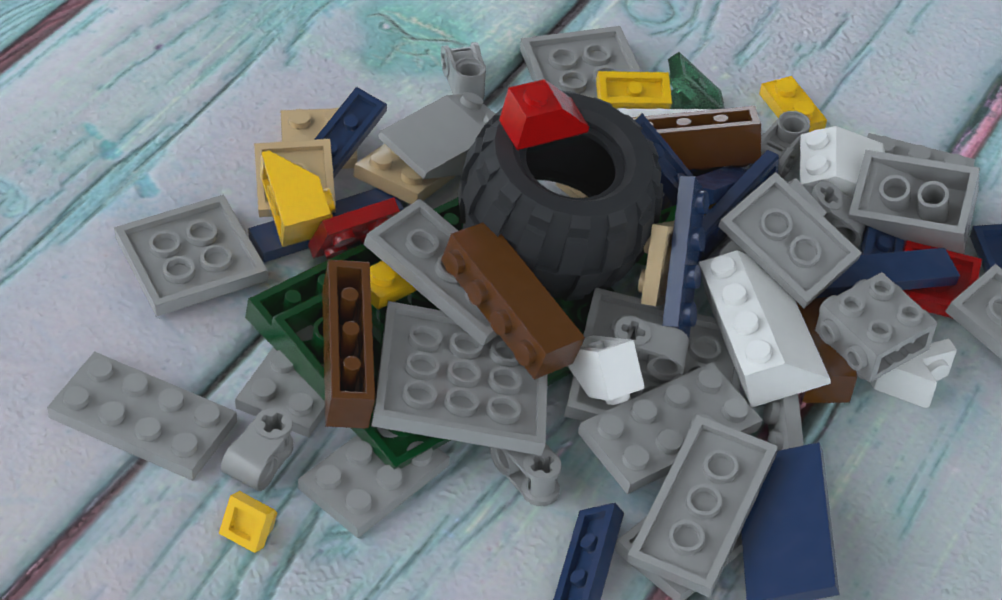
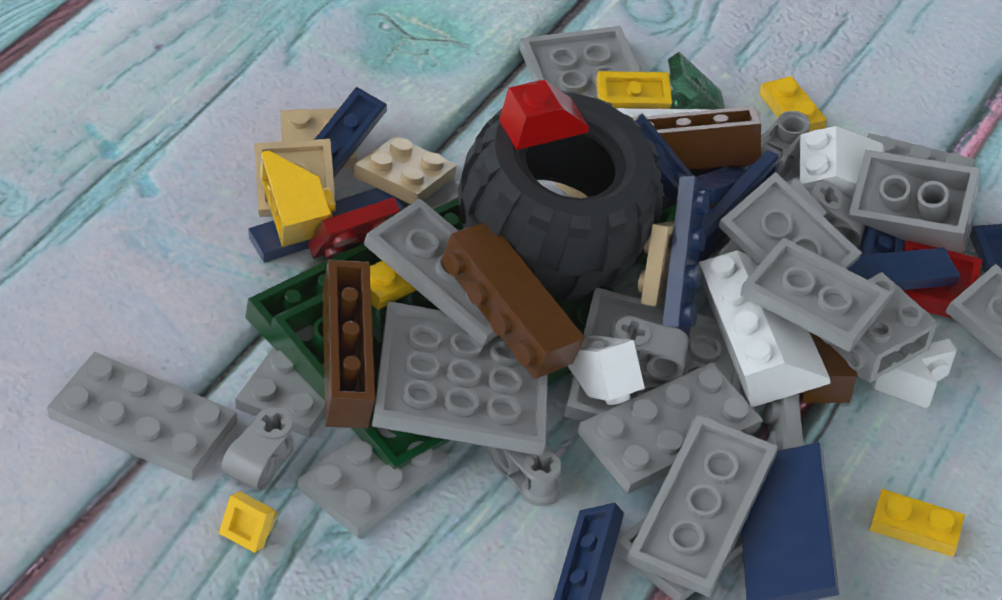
(190, 255): light grey plate -> none
(438, 135): light grey slope -> none
(464, 69): light grey piece -> none
(816, 294): none -> light grey plate
(917, 522): none -> yellow plate

